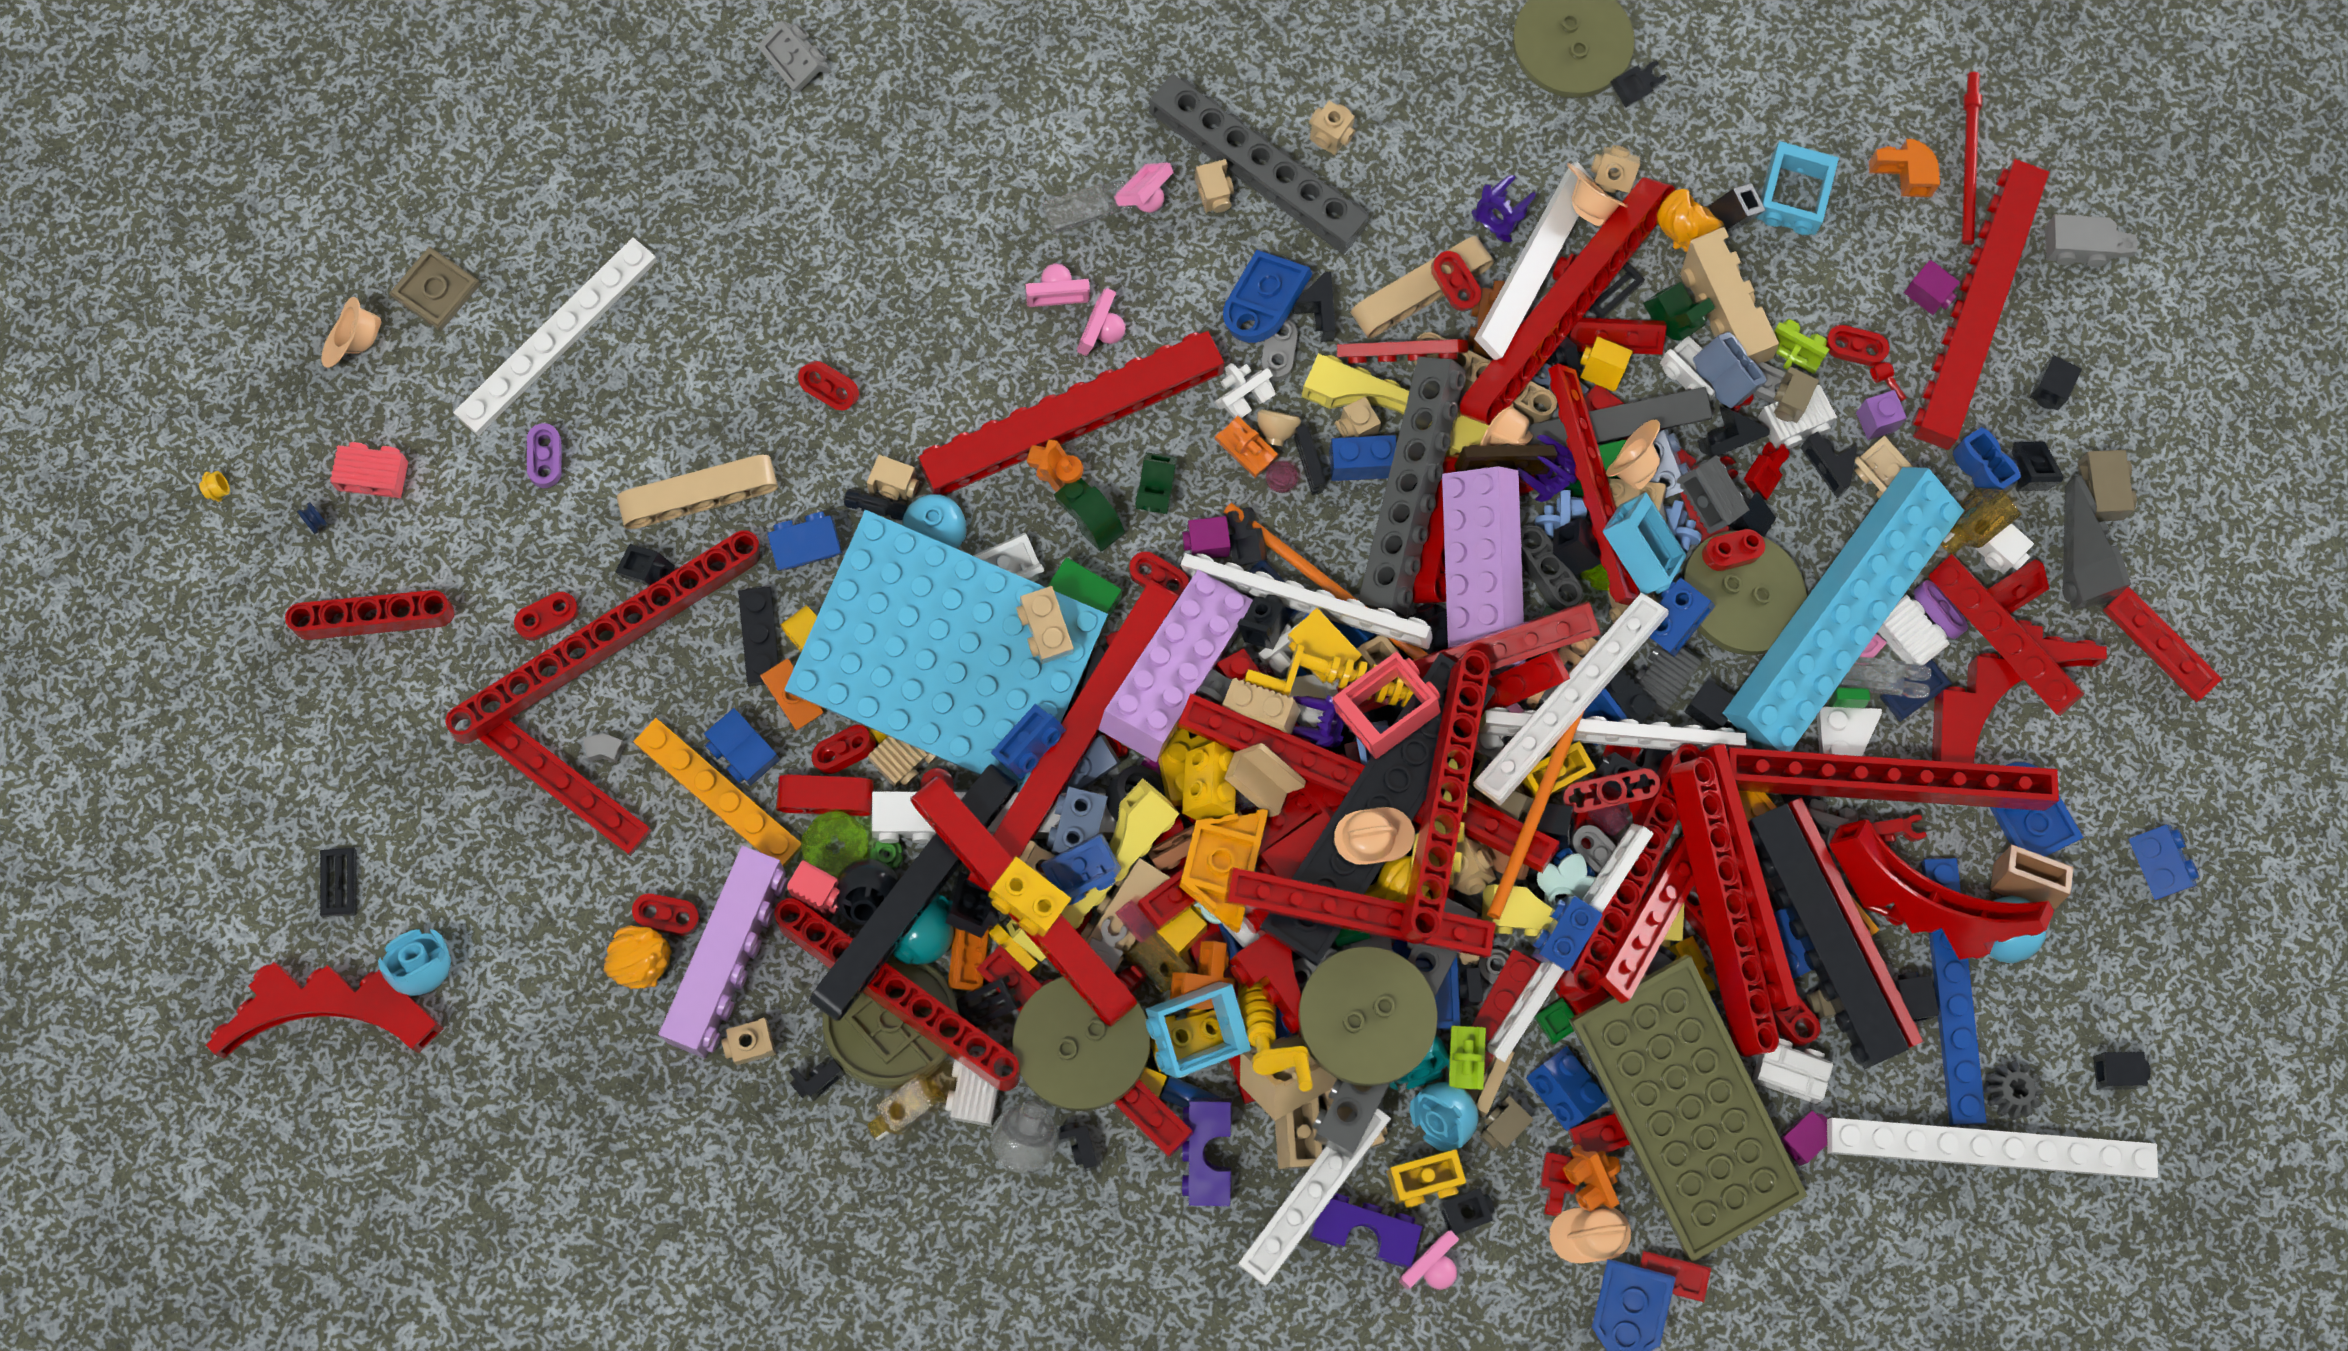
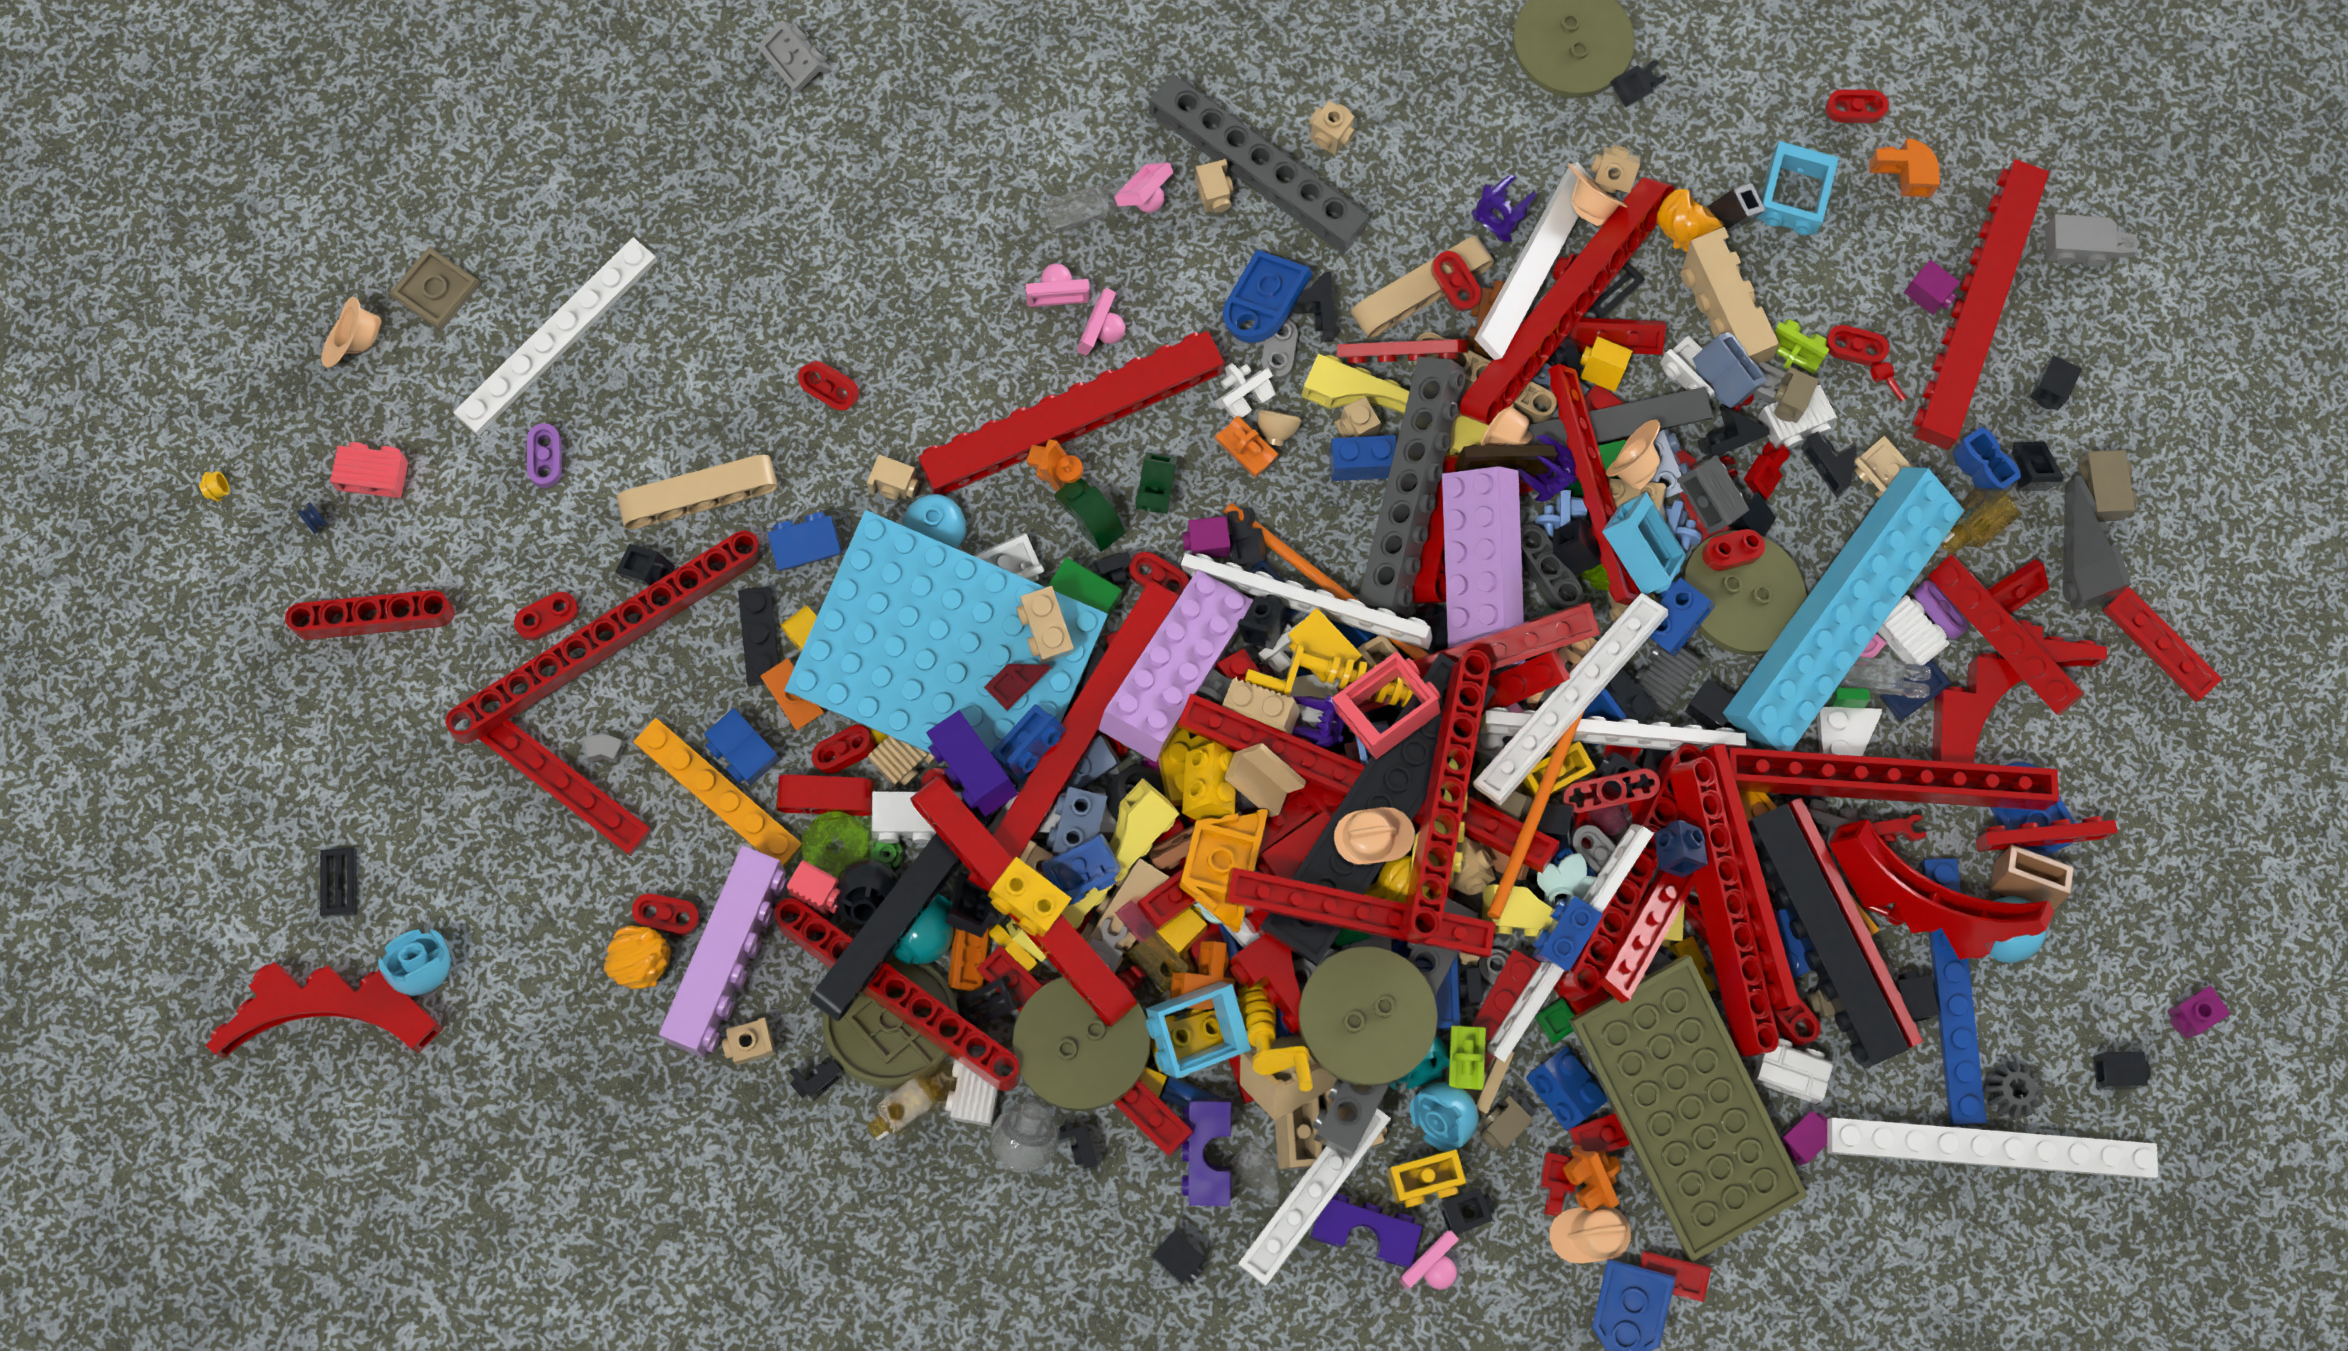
(875, 504): black axle -> none
(970, 764): none -> dark purple brick
(1015, 682): none -> dark red tile
(1113, 565): none -> black tile
(1179, 1259): none -> black brick
(1257, 1170): none -> clear tile
(1281, 477): clear pink plate -> none
(1309, 460): black tile -> none
(1678, 311): dark green brick -> none
(1680, 848): none -> dark blue brick
(1855, 106): none -> red plate
(1881, 415): medium lavender brick -> none
(1971, 104): red bar -> none
(2006, 549): white brick -> none
(2057, 833): none -> red plate
(2163, 861): blue bracket -> none
(2198, 1012): none -> magenta brick

